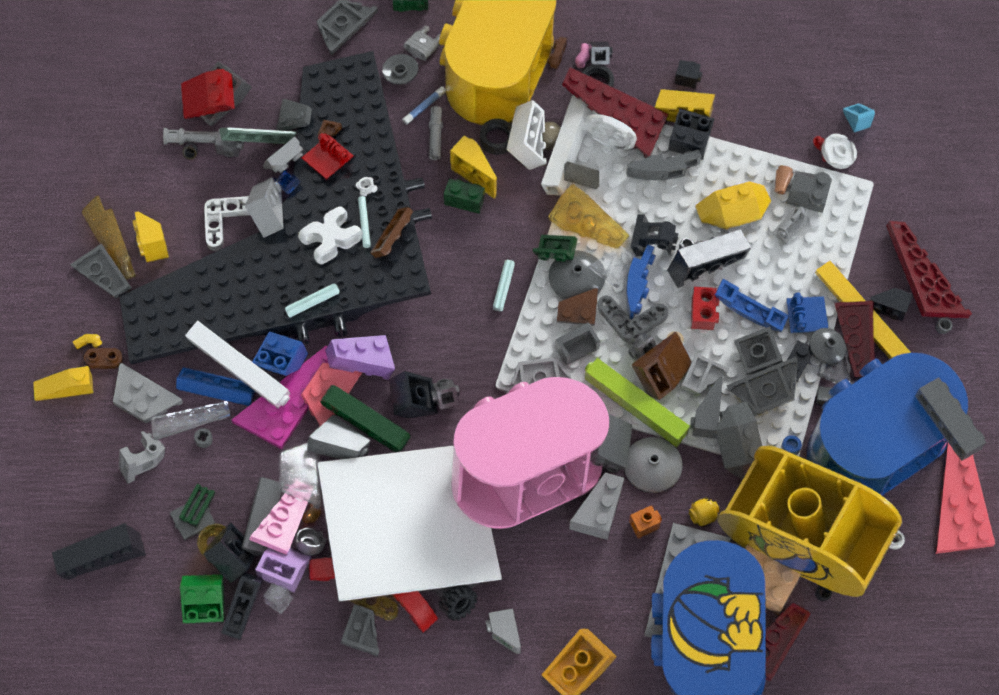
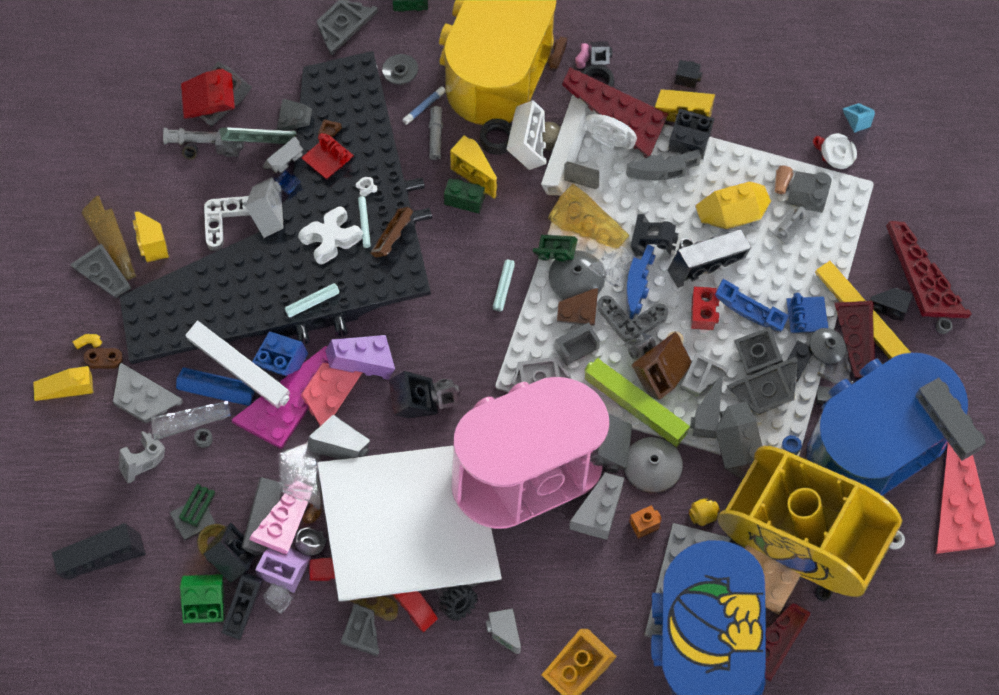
(365, 419): dark green beam -> none
(421, 44): light grey piece -> none

